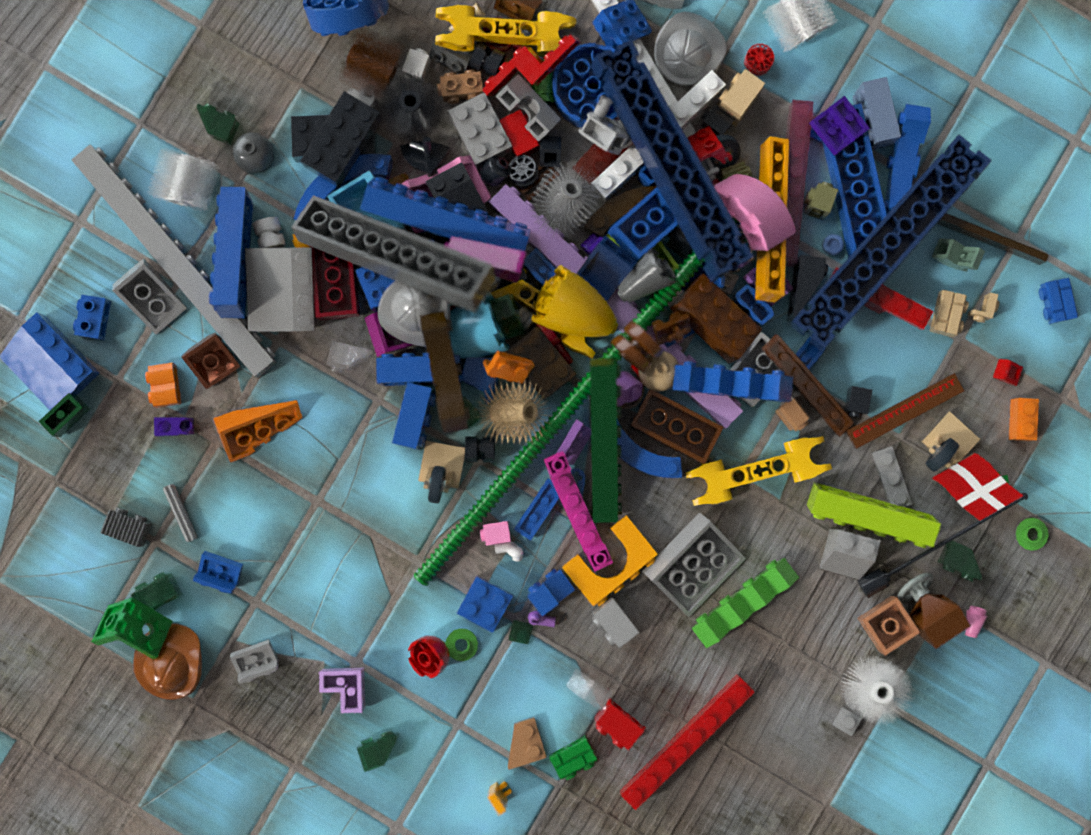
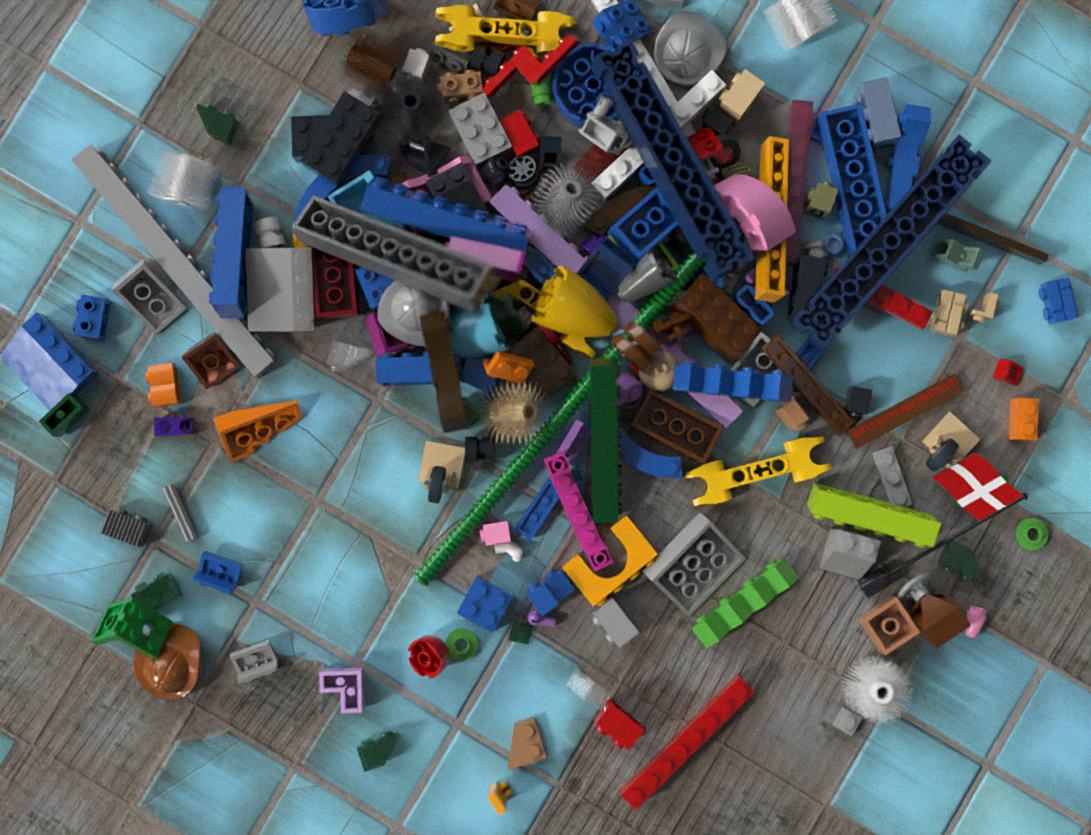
(253, 152): dark grey cylinder -> none
(414, 416): blue brick -> none
(520, 94): light grey arch -> none
(573, 758): green brick -> none
(759, 60): red wheel -> none
(816, 249): none -> light grey wheel
(839, 125): dark purple slope -> none

